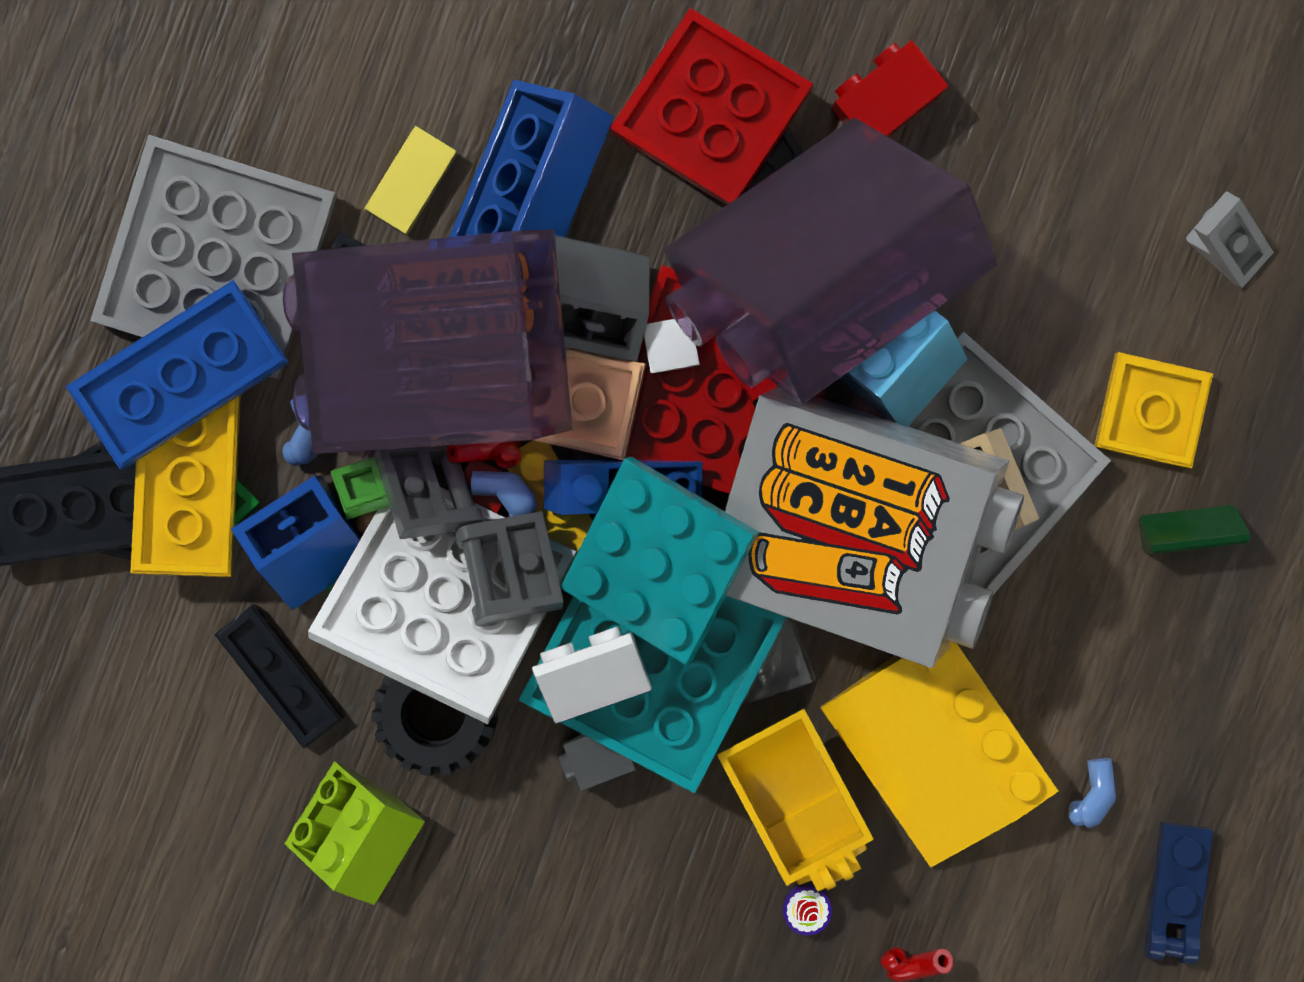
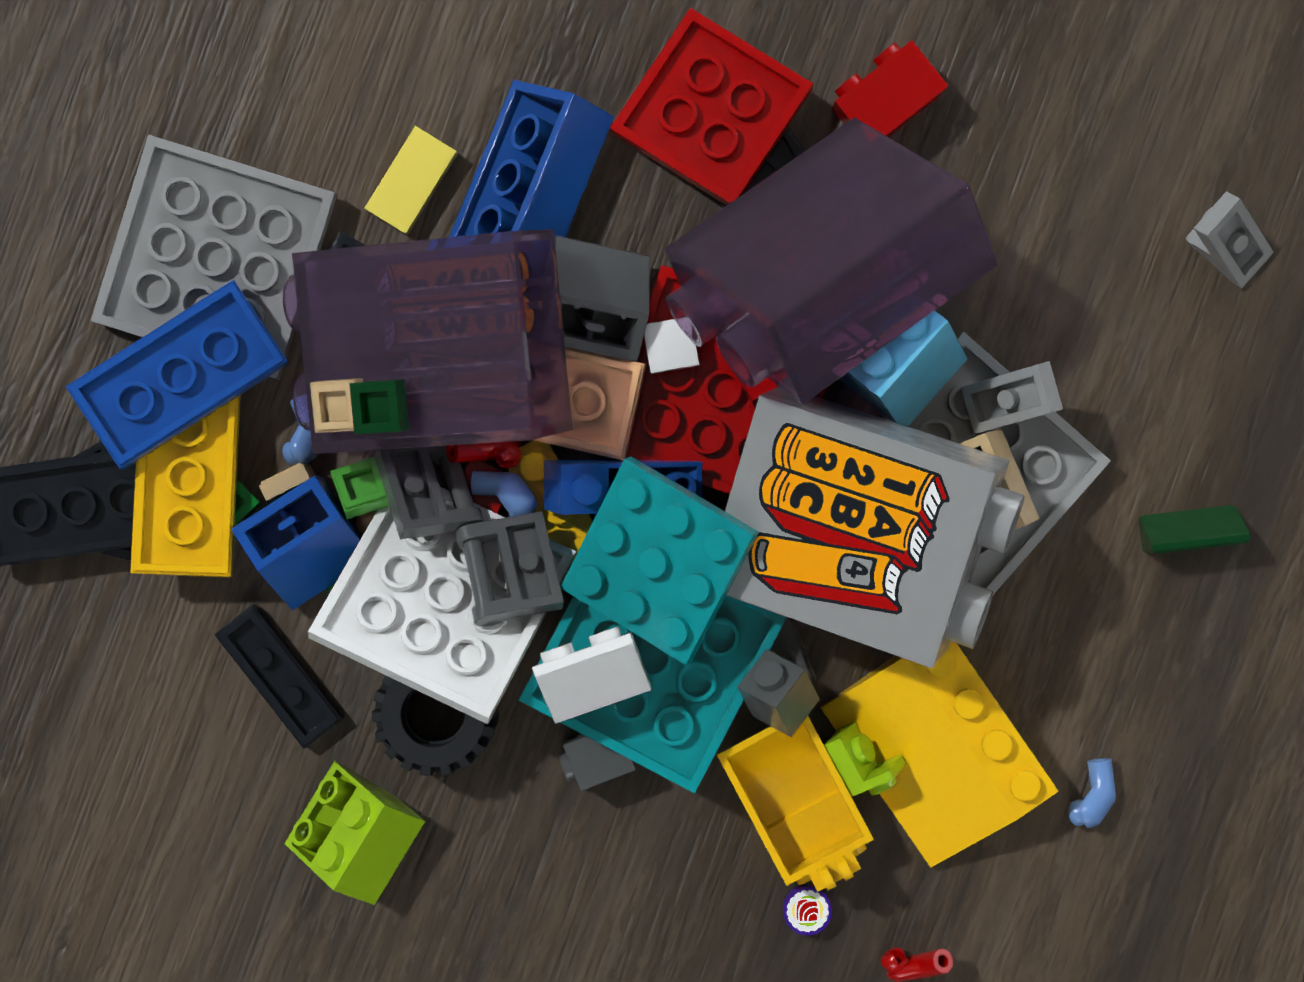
(285, 481): none -> tan tile
(332, 405): none -> tan tile
(379, 406): none -> dark green plate
(778, 693): none -> dark grey brick
(856, 763): none -> lime bracket
(1012, 397): none -> light grey slope
(1153, 410): yellow tile -> none
(1178, 891): dark blue plate -> none

